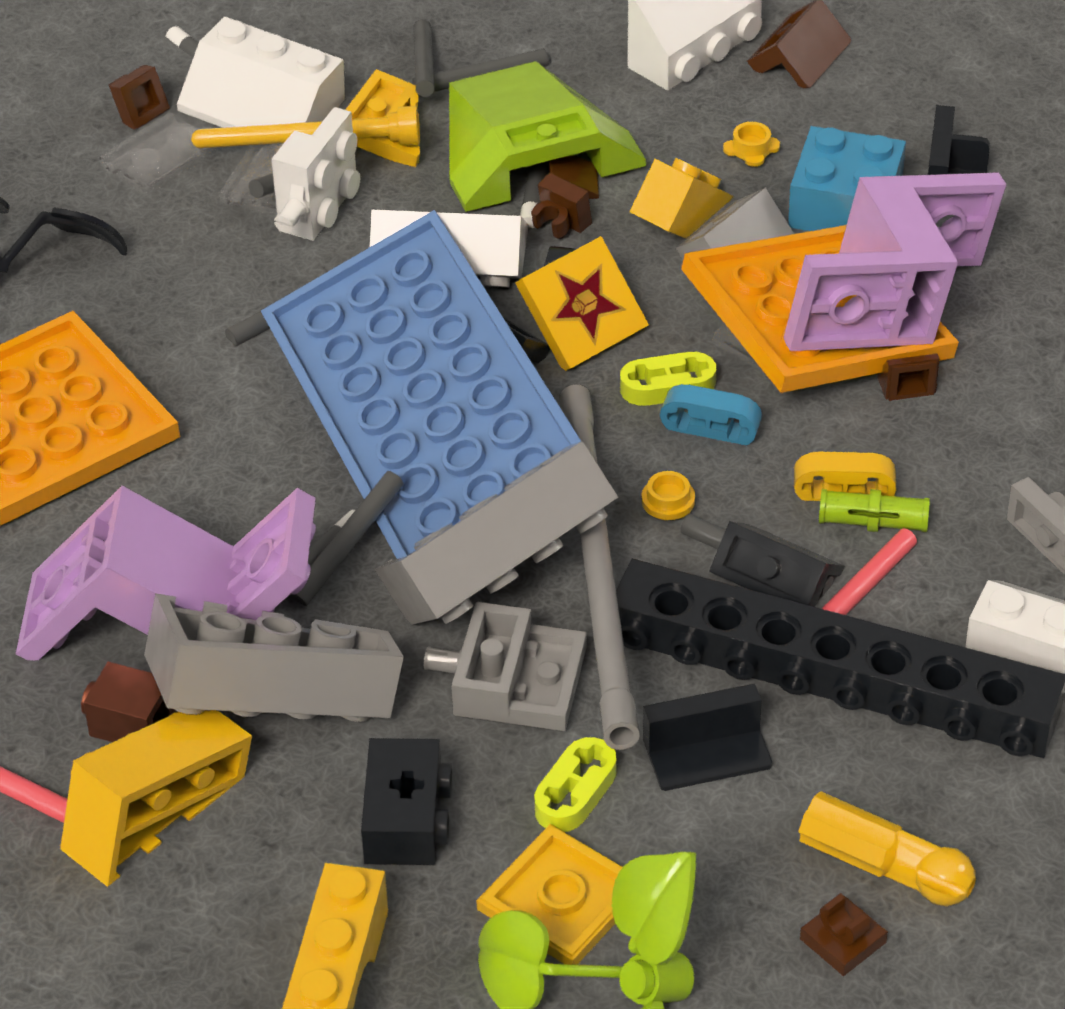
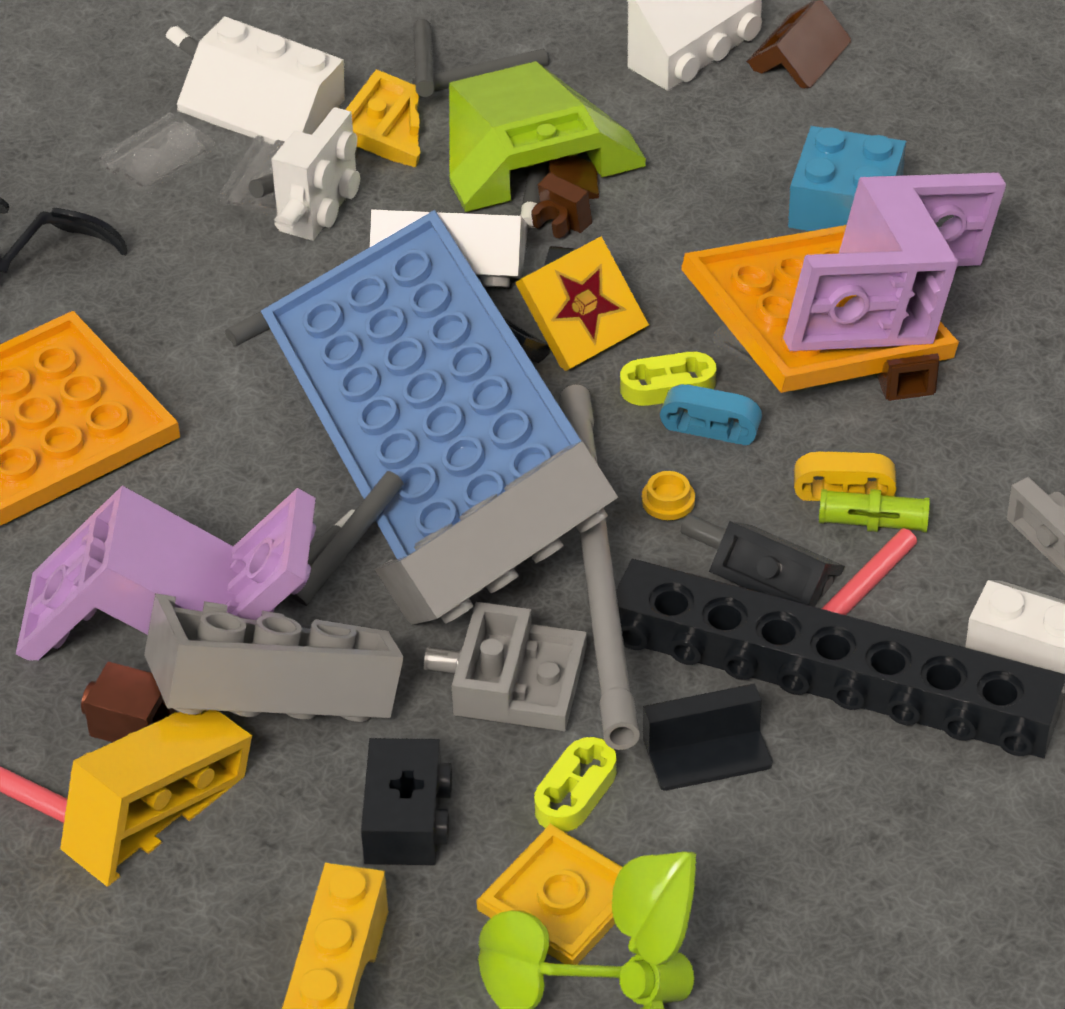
(139, 96): reddish brown tile -> none
(399, 125): yellow piece -> none
(679, 197): yellow slope -> none
(744, 221): light grey panel -> none
(751, 143): yellow plate -> none
(843, 934): reddish brown tile -> none
(884, 849): yellow piece -> none
(955, 152): black panel -> none

